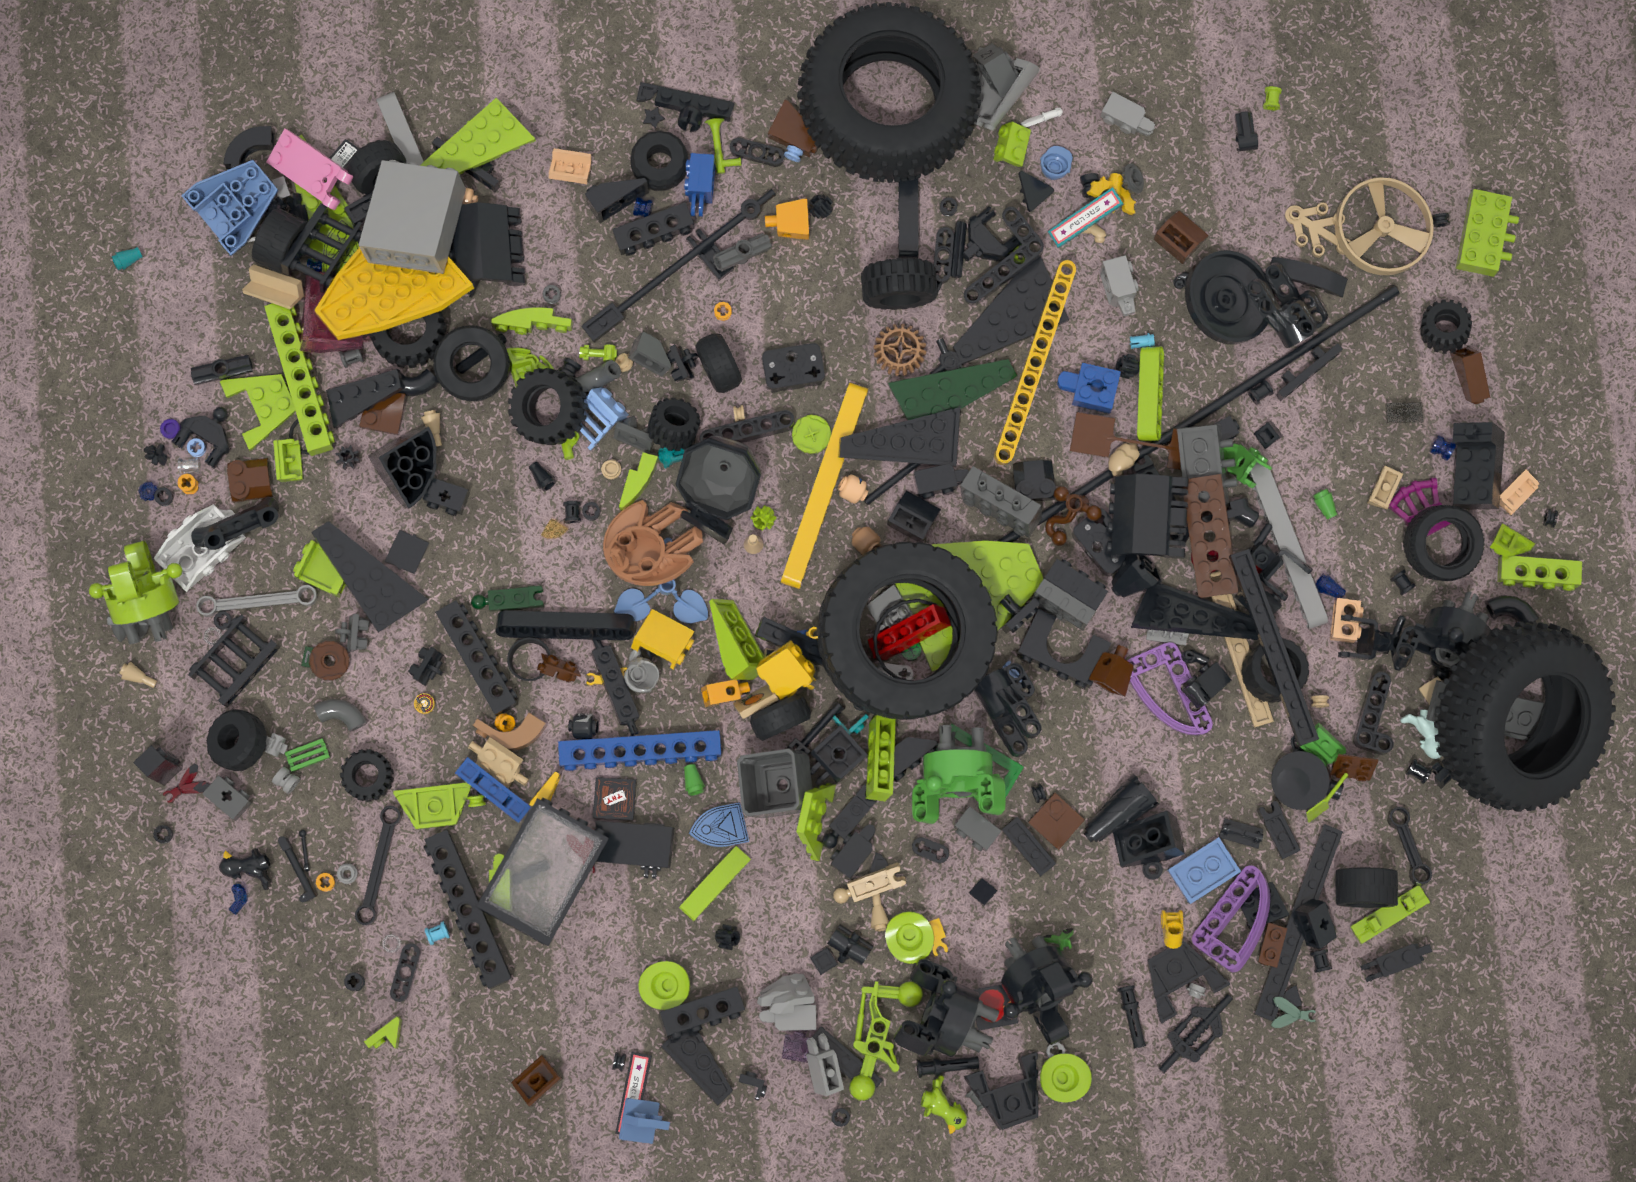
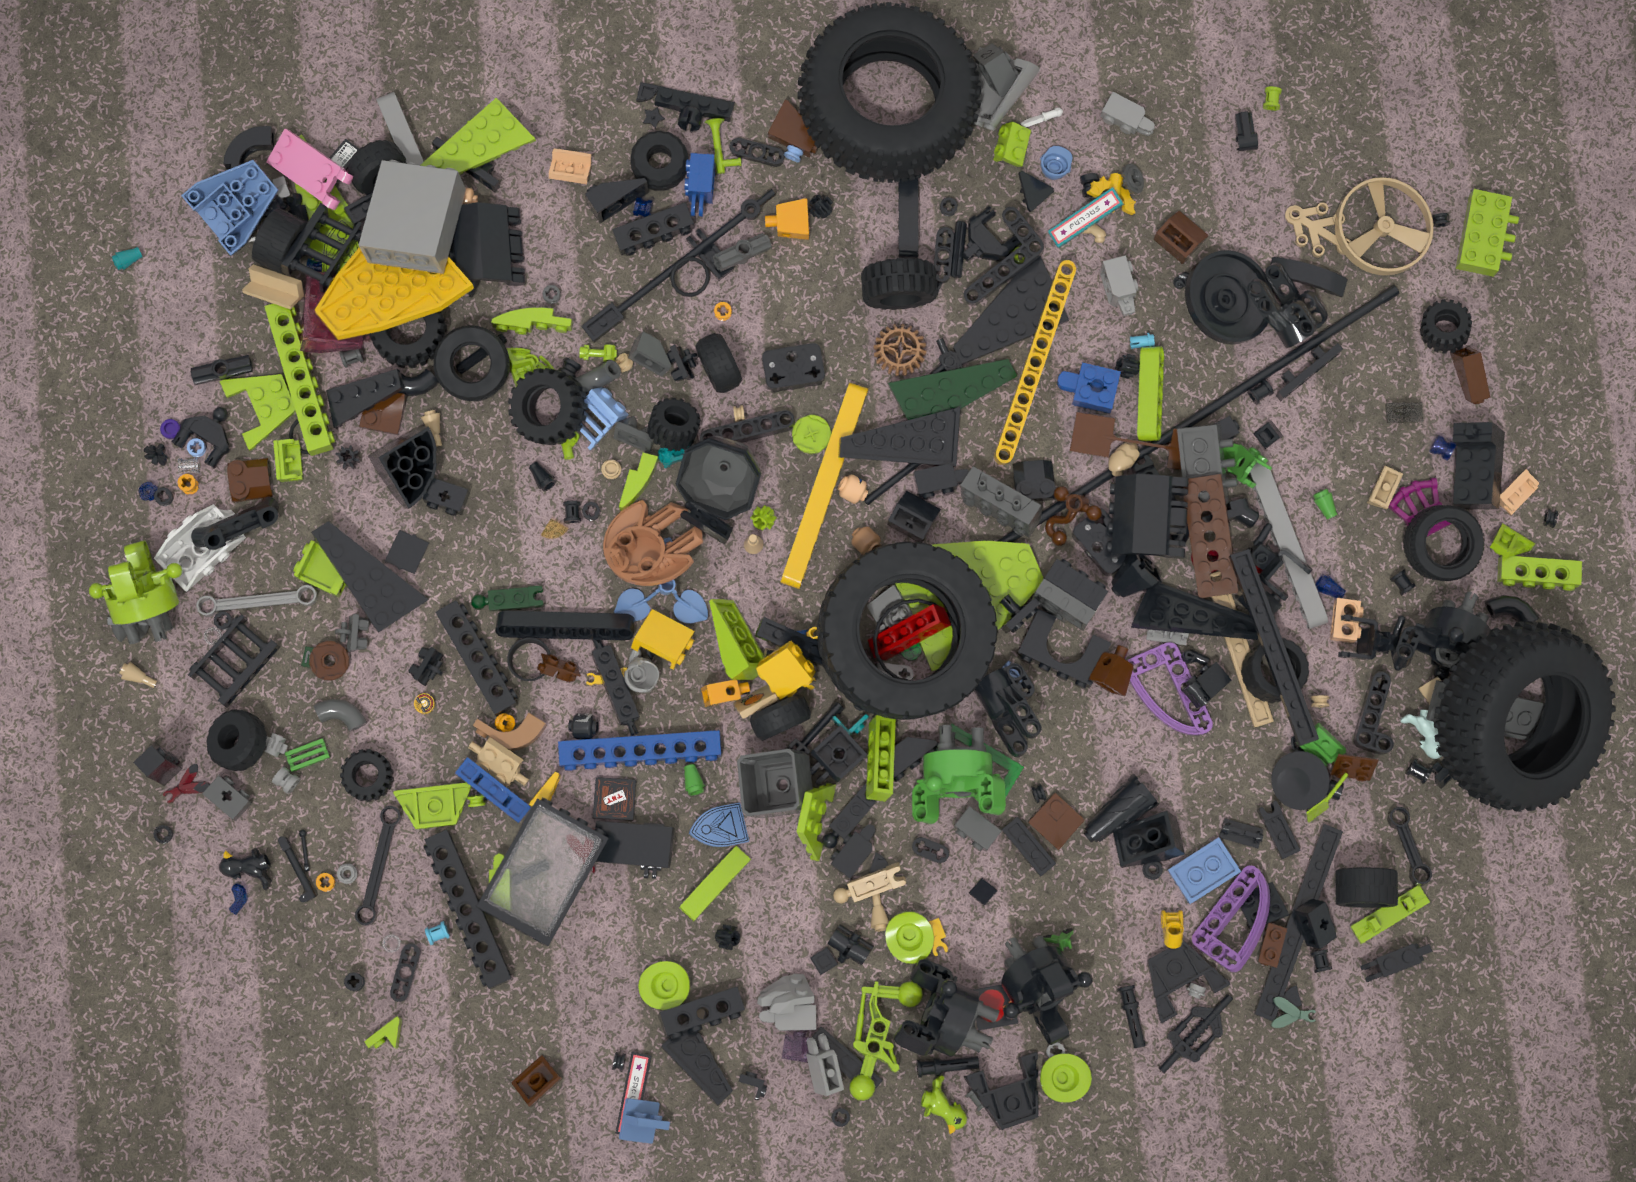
(673, 275): none -> black piece

